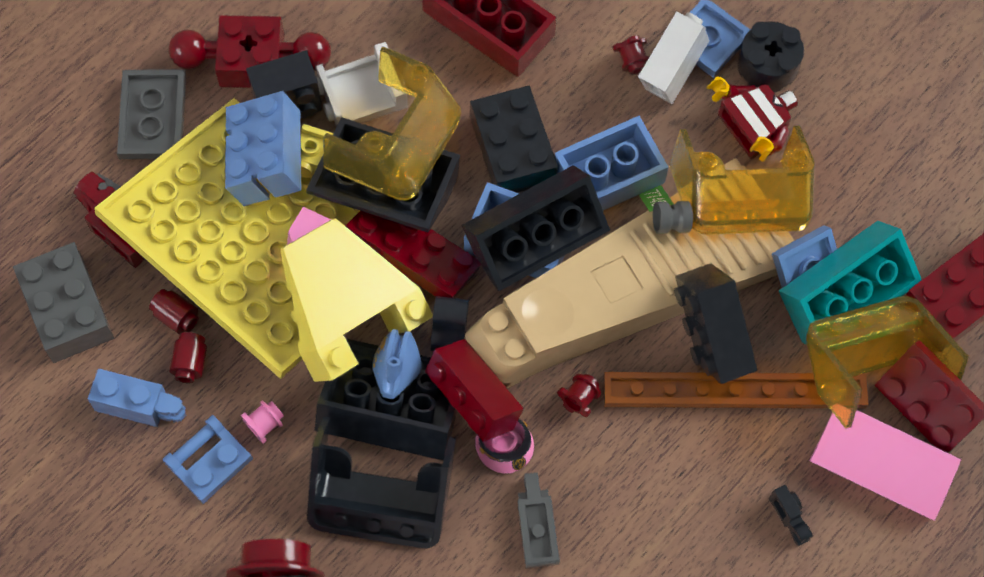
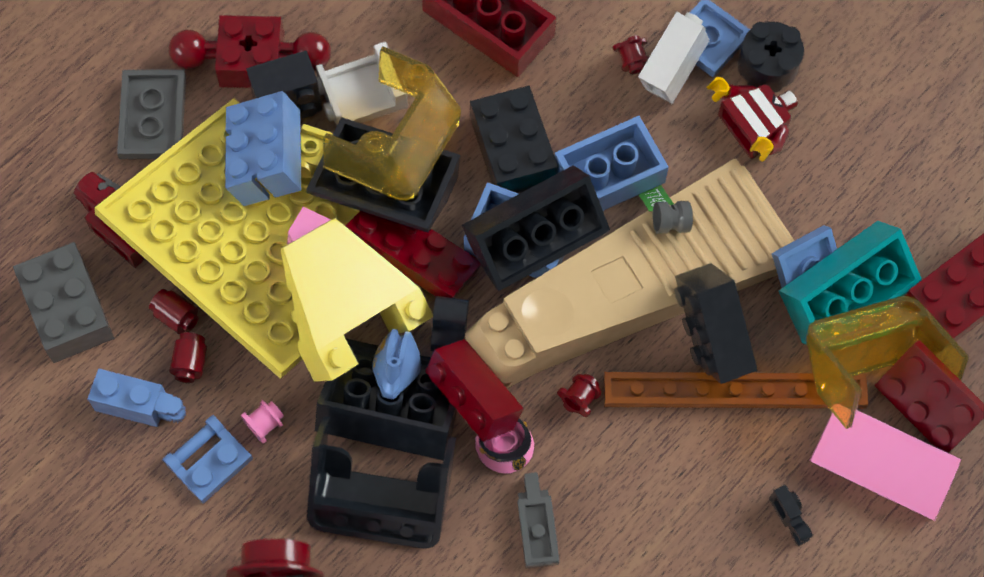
(746, 198): clear yellow windscreen -> none

